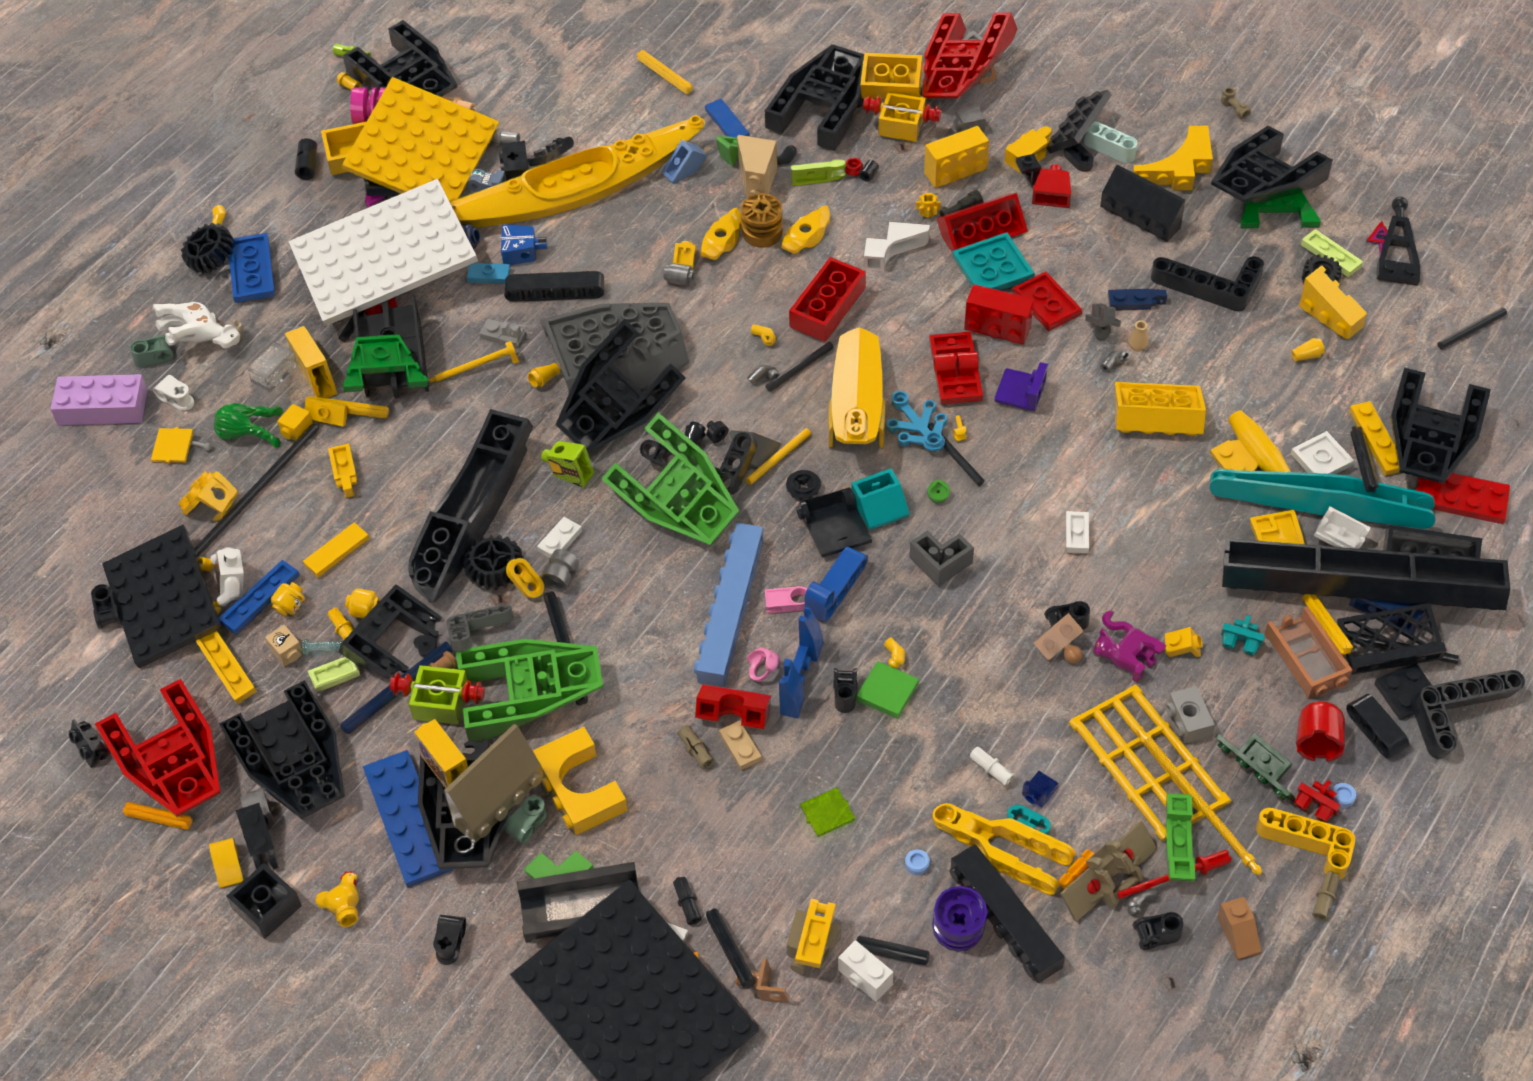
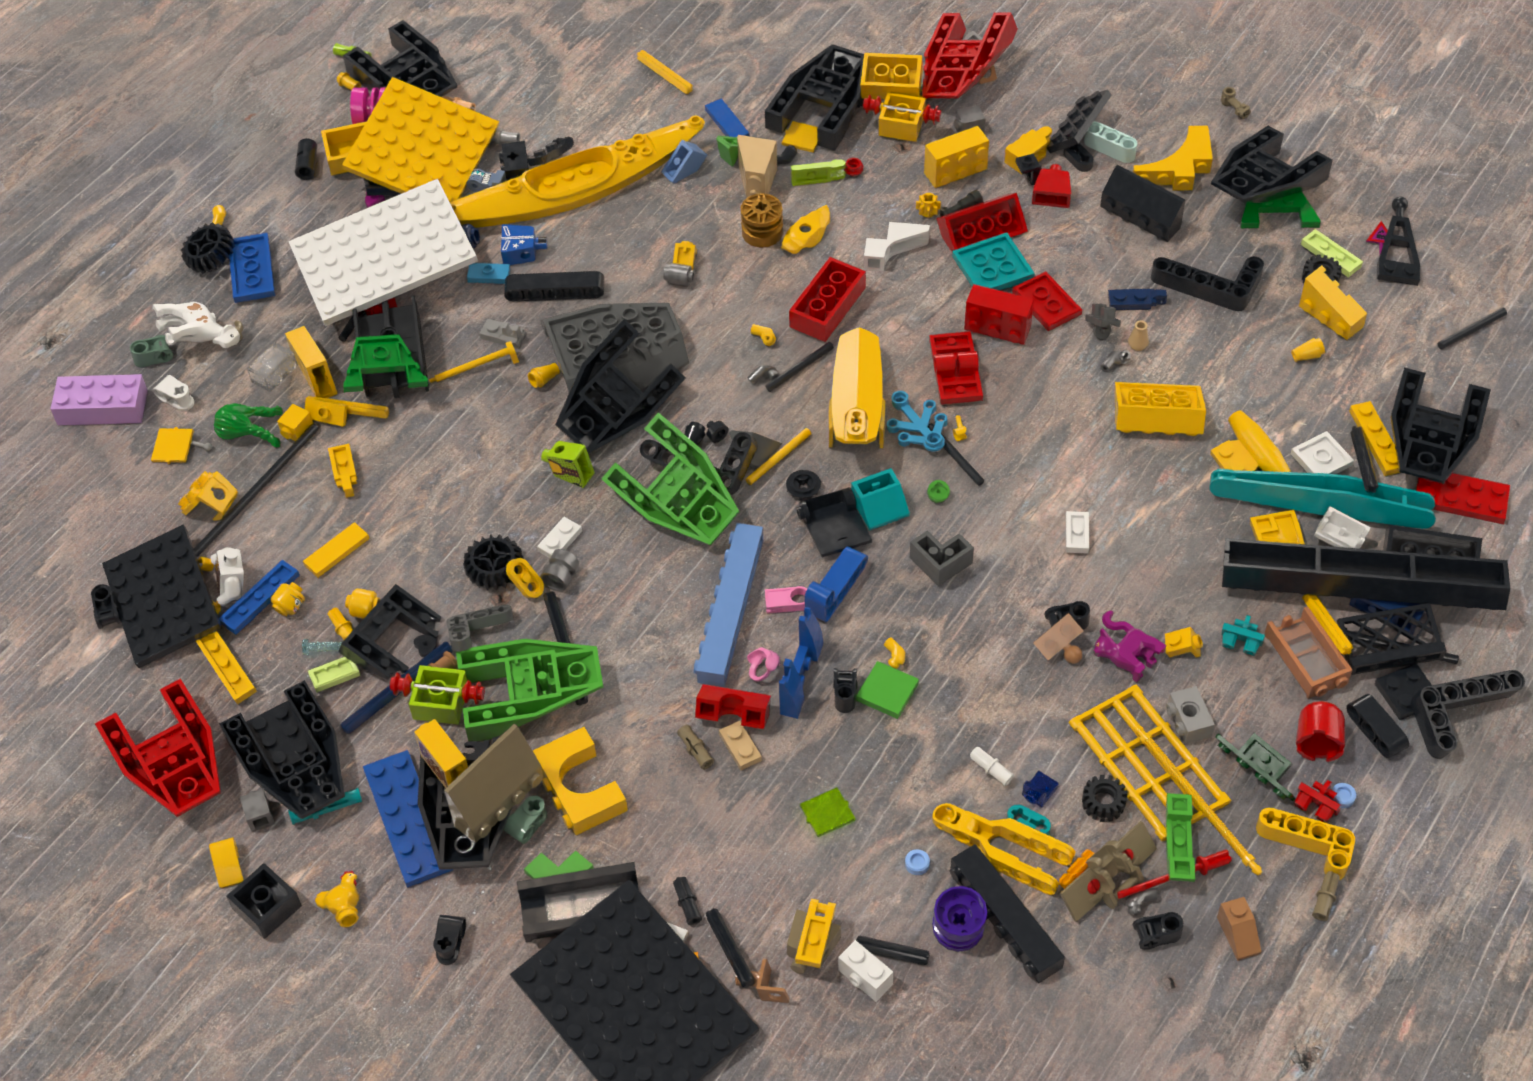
(89, 750): black hinge -> none
(157, 815): light orange axle -> none
(256, 834): black hinge -> none
(284, 645): tan brick -> none
(351, 797): none -> teal pin
(469, 503): black slope -> none
(714, 246): yellow piece -> none
(801, 136): none -> yellow piece
(869, 170): black hinge -> none
(1022, 388): dark purple bracket -> none
(1104, 786): none -> black tyre

